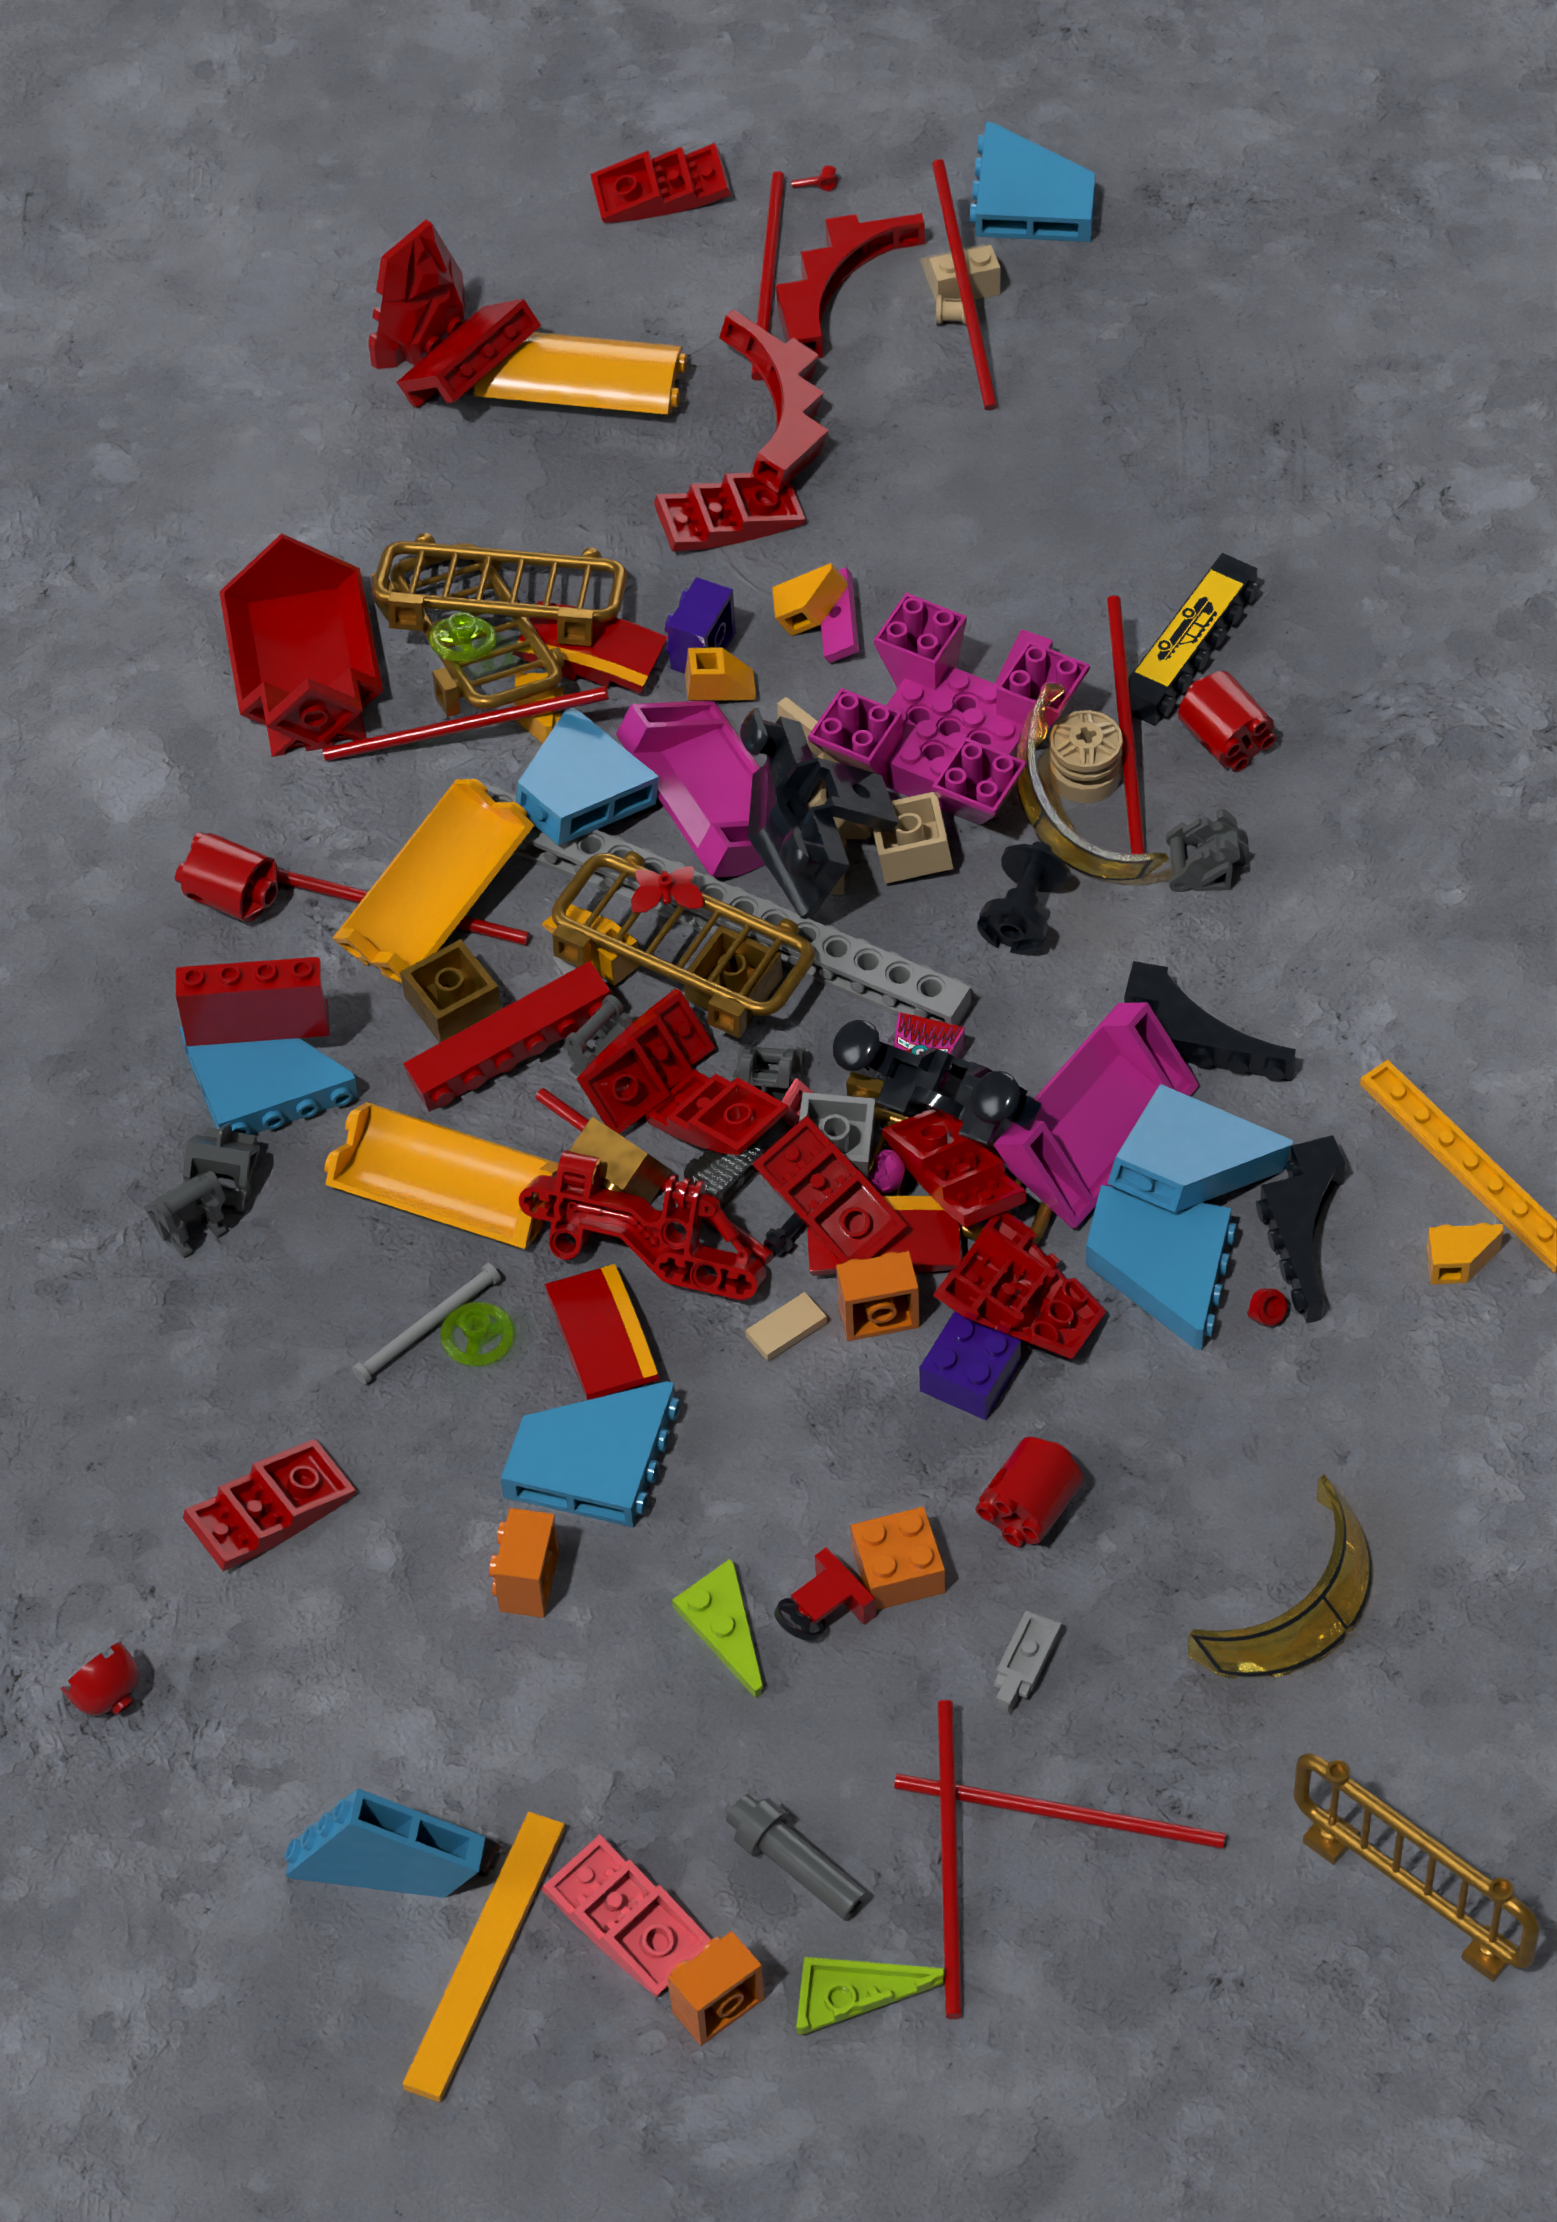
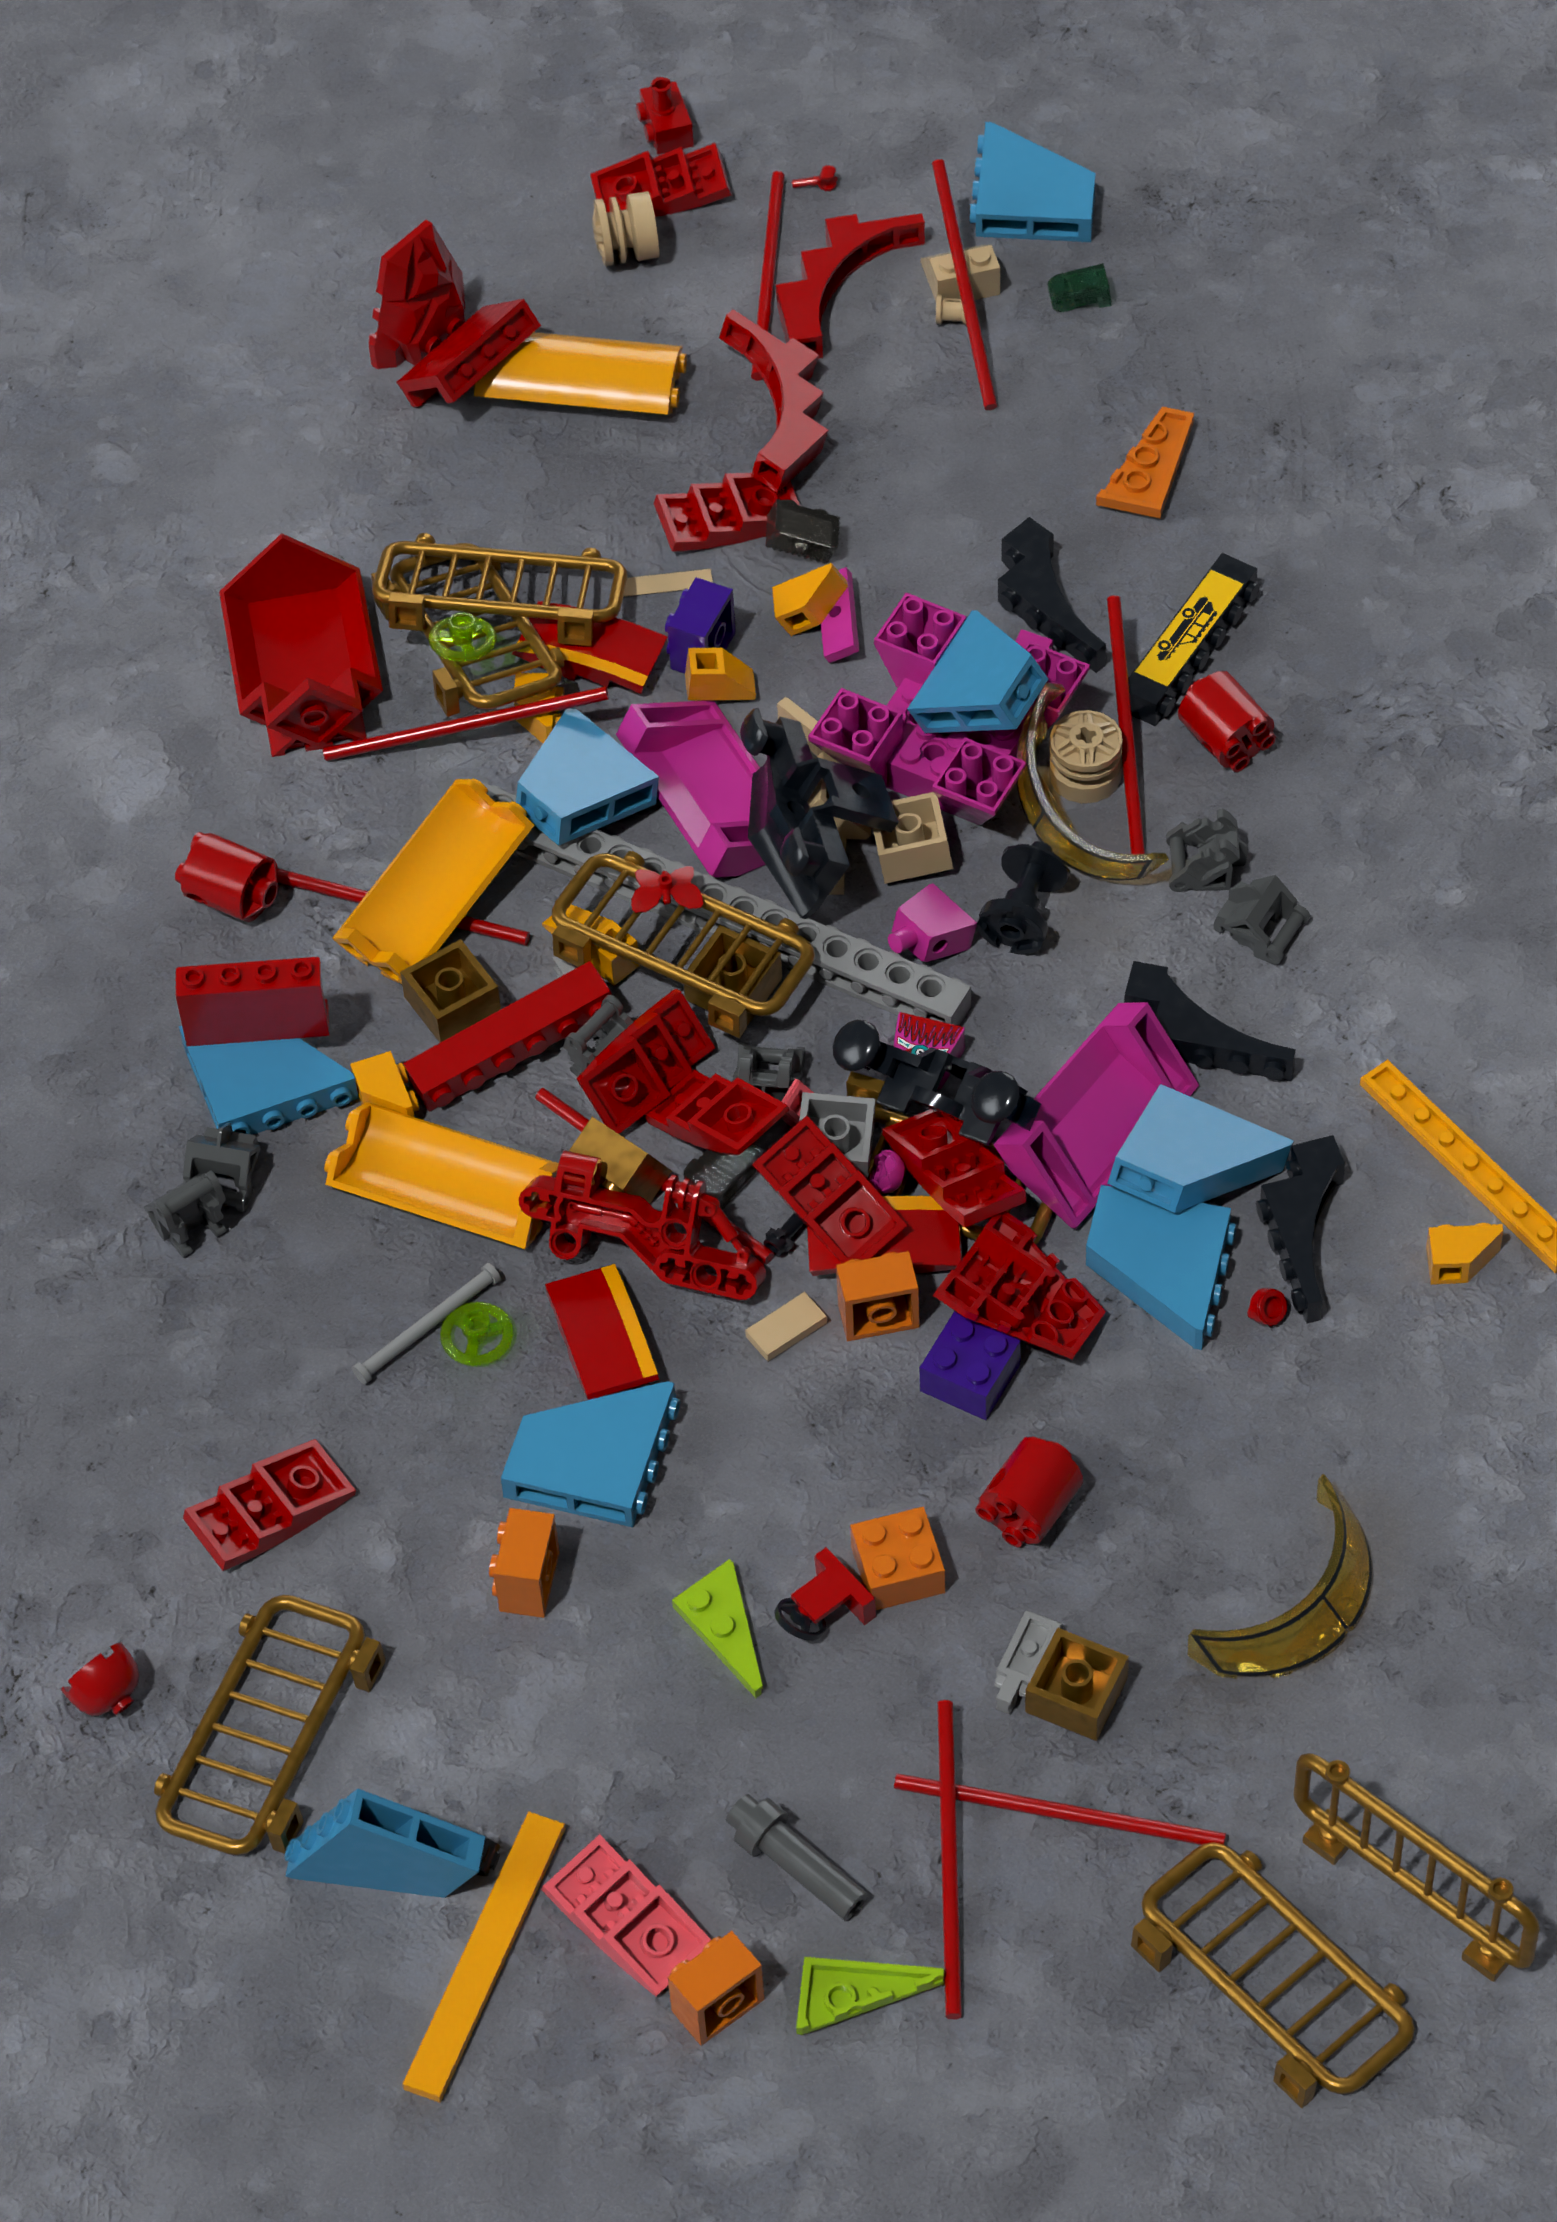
(277, 1815): none -> pearl gold bar
(382, 1083): none -> light orange slope
(626, 228): none -> tan wheel
(664, 582): none -> tan sticker
(665, 116): none -> red brick
(802, 531): none -> clear smoke brick
(931, 926): none -> dark pink torso
(978, 682): none -> dark azure slope
(1034, 595): none -> black arch
(1076, 1684): none -> pearl gold brick
(1079, 288): none -> clear green leg
(1150, 467): none -> orange wing
(1251, 909): none -> dark grey piece
(1298, 2069): none -> pearl gold bar

